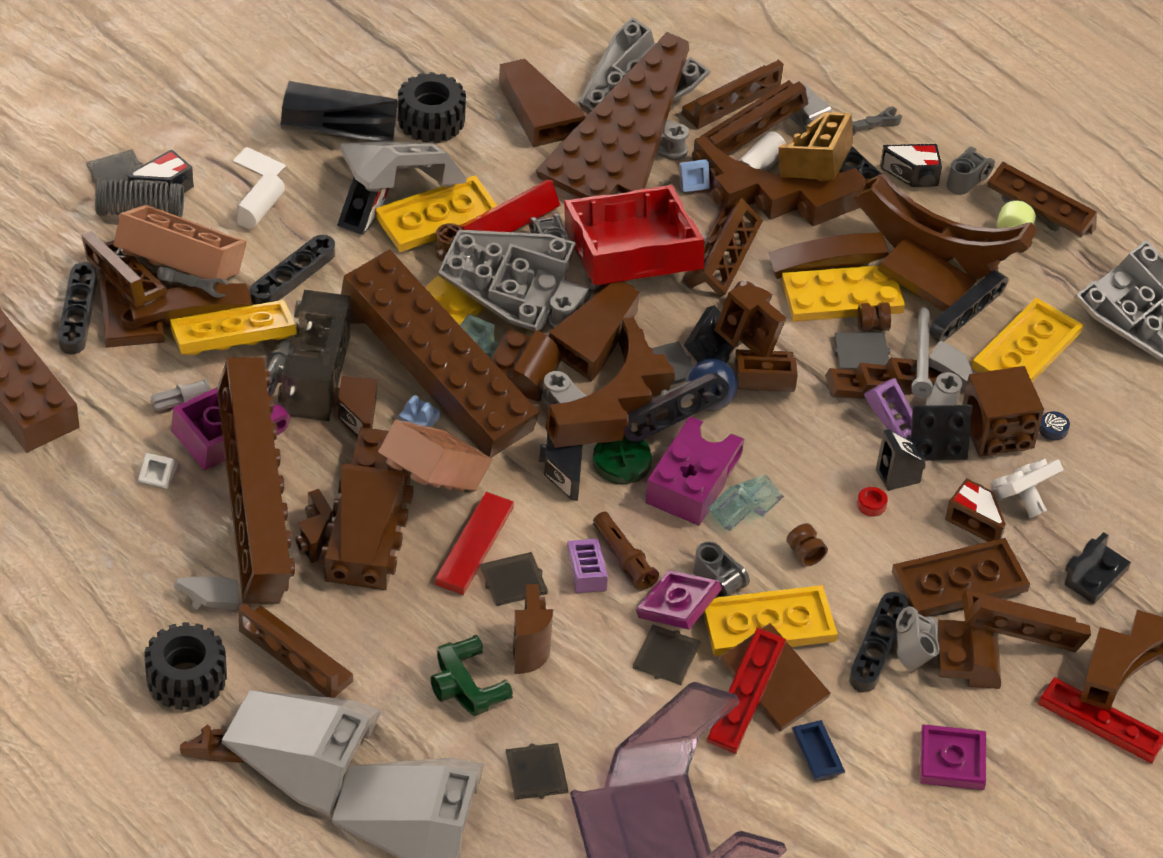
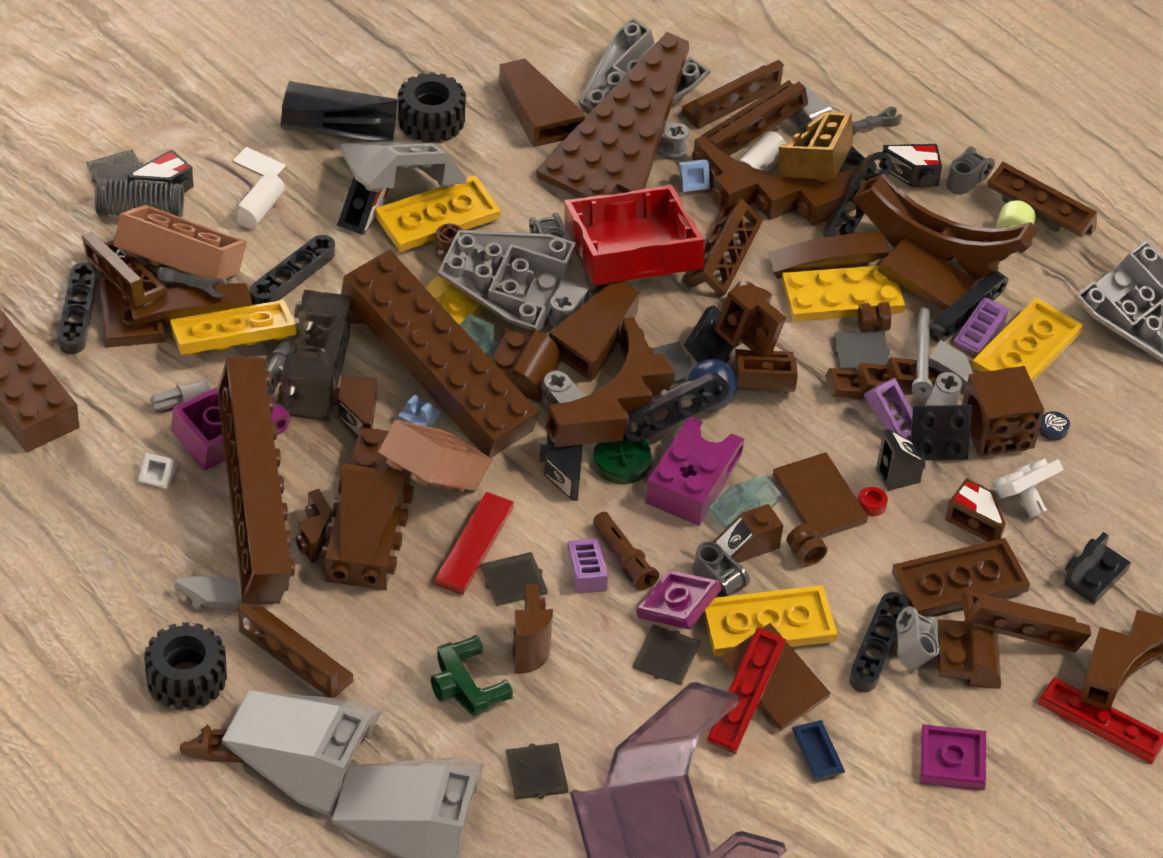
(517, 210): red tile -> none
(752, 534): none -> reddish brown slope
(820, 495): none -> reddish brown tile
(839, 213): none -> black beam
(989, 312): none -> medium lavender slope

